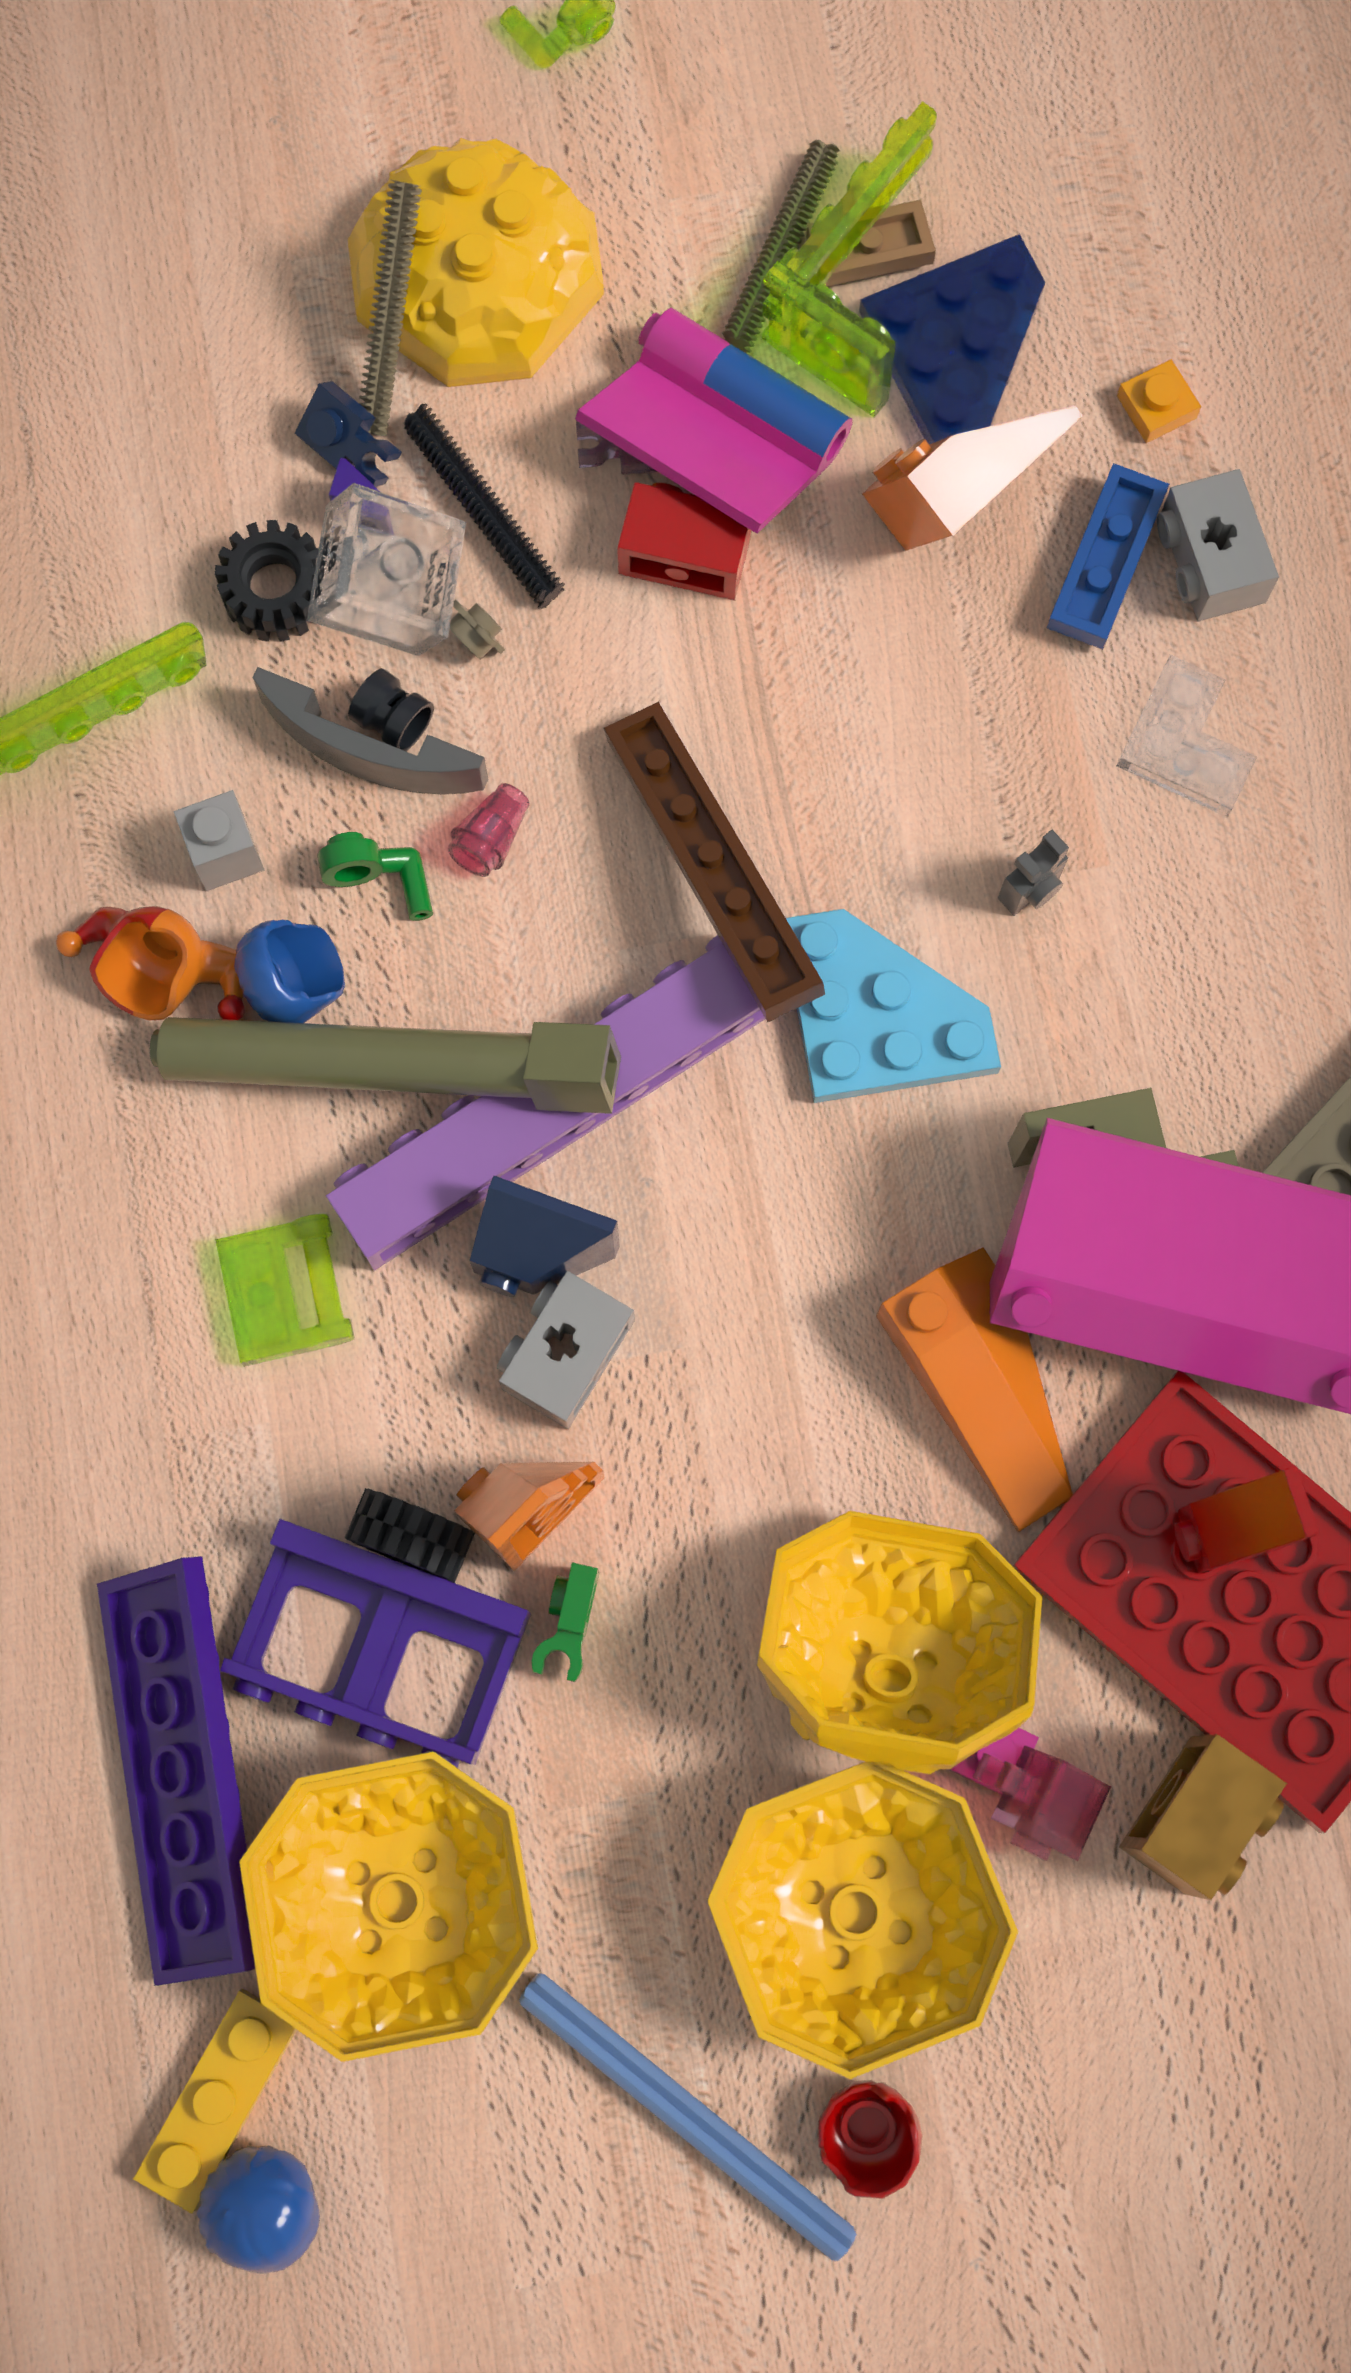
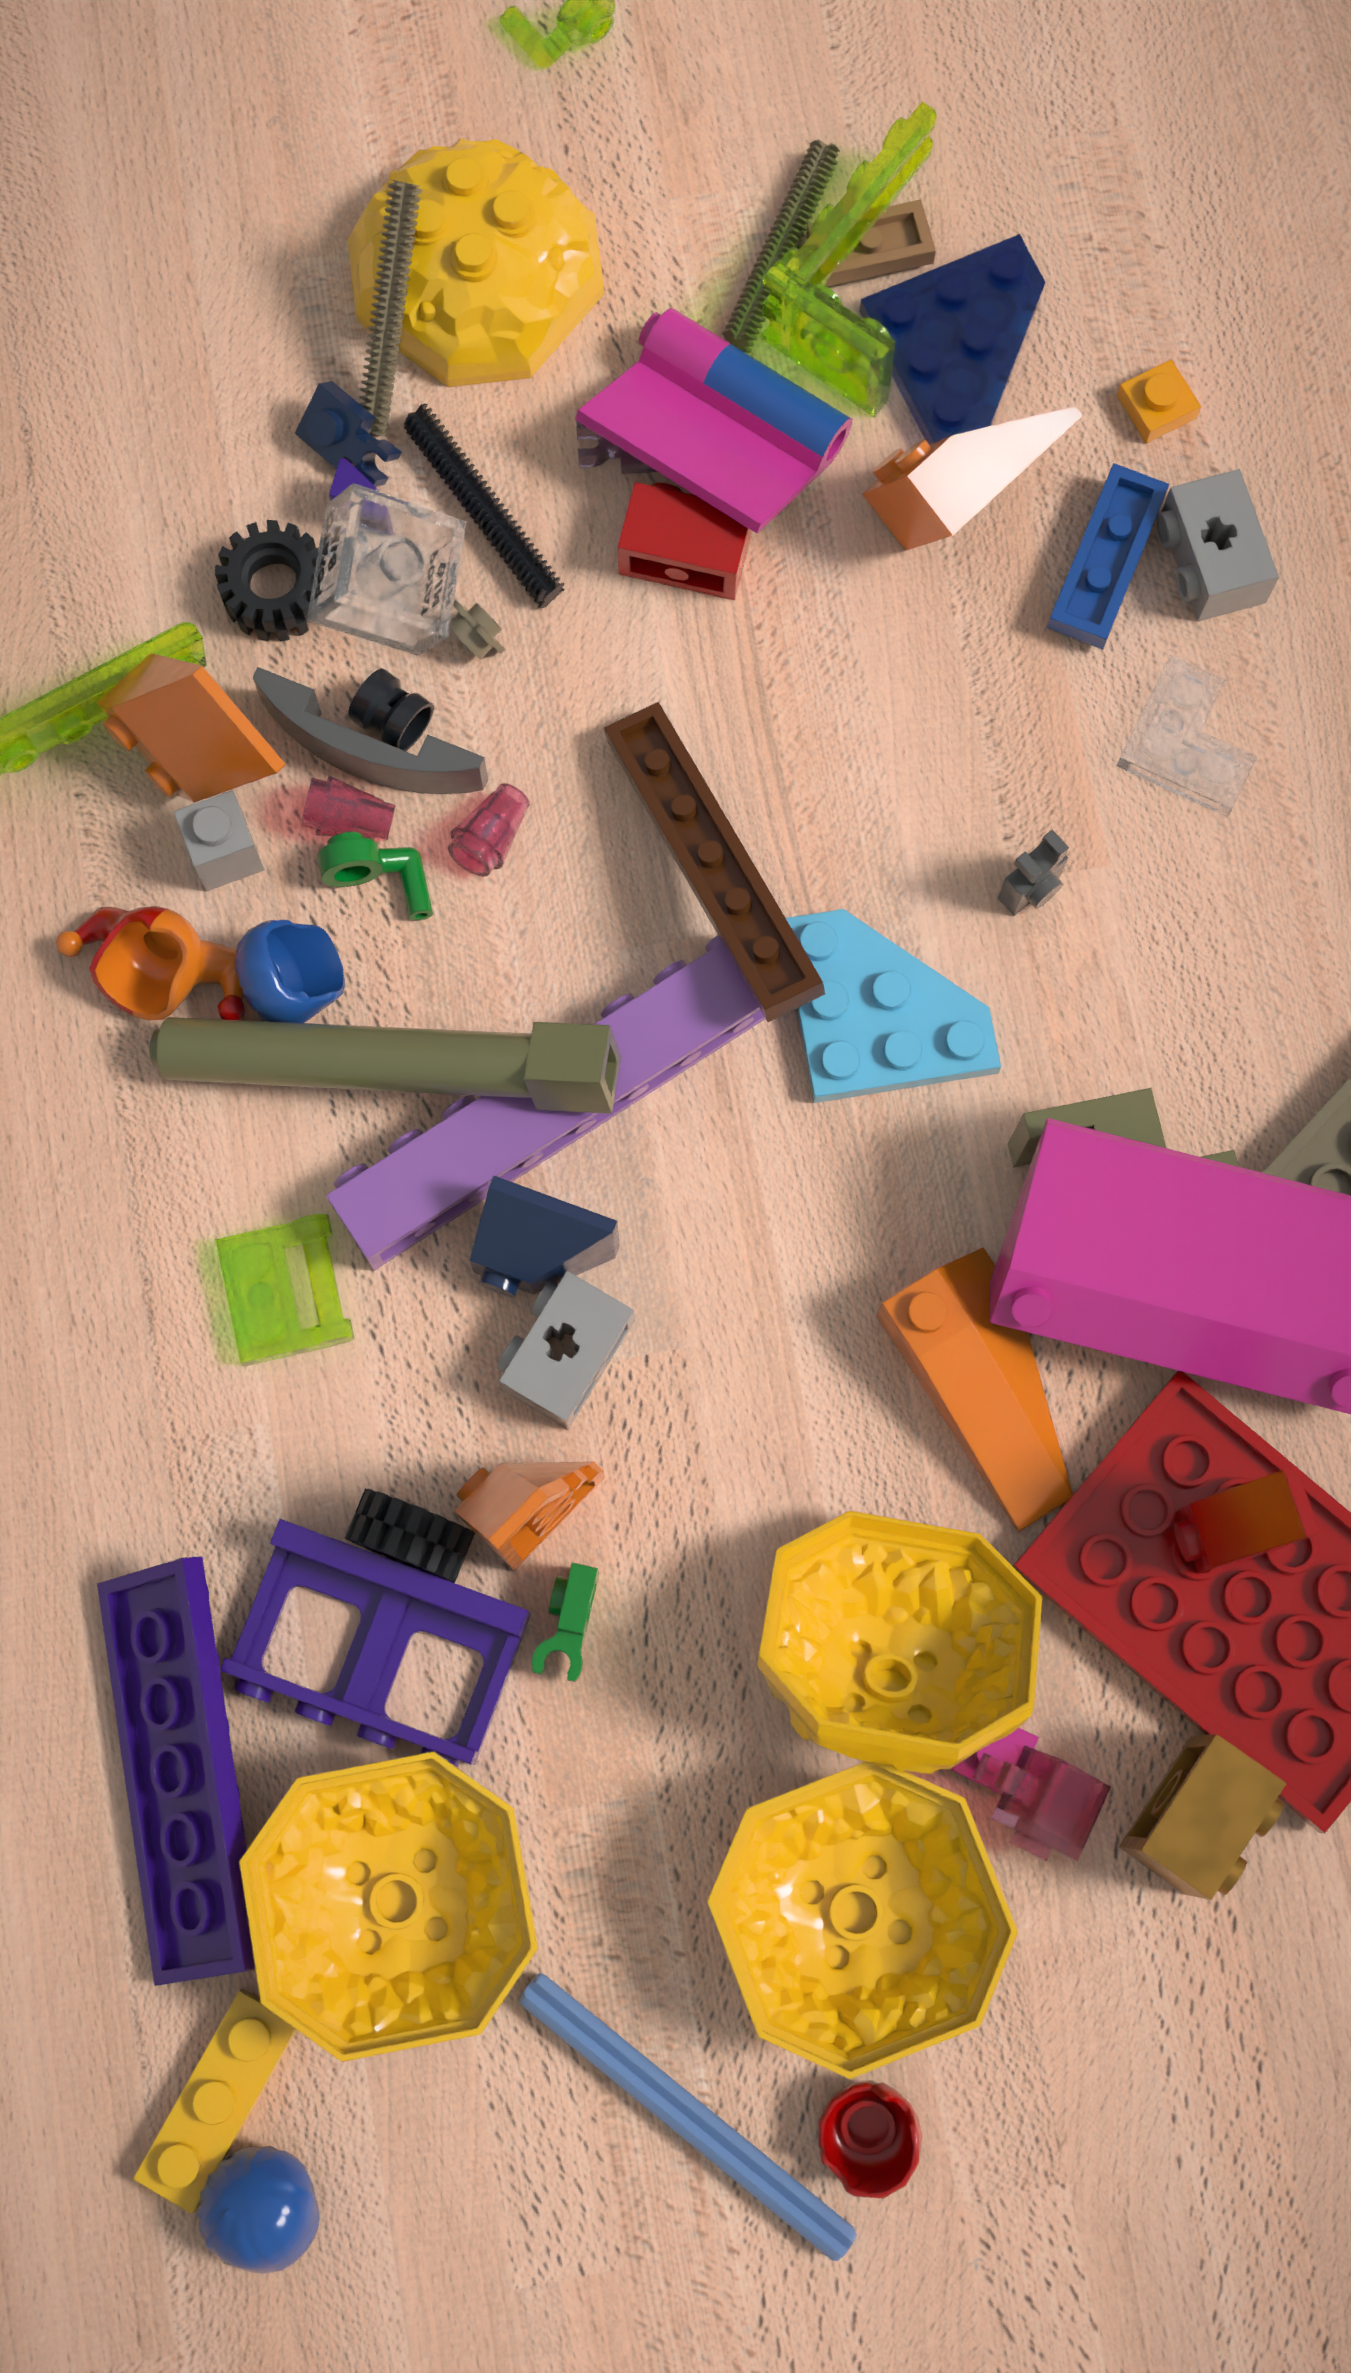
(186, 730): none -> orange slope
(340, 808): none -> clear pink cone

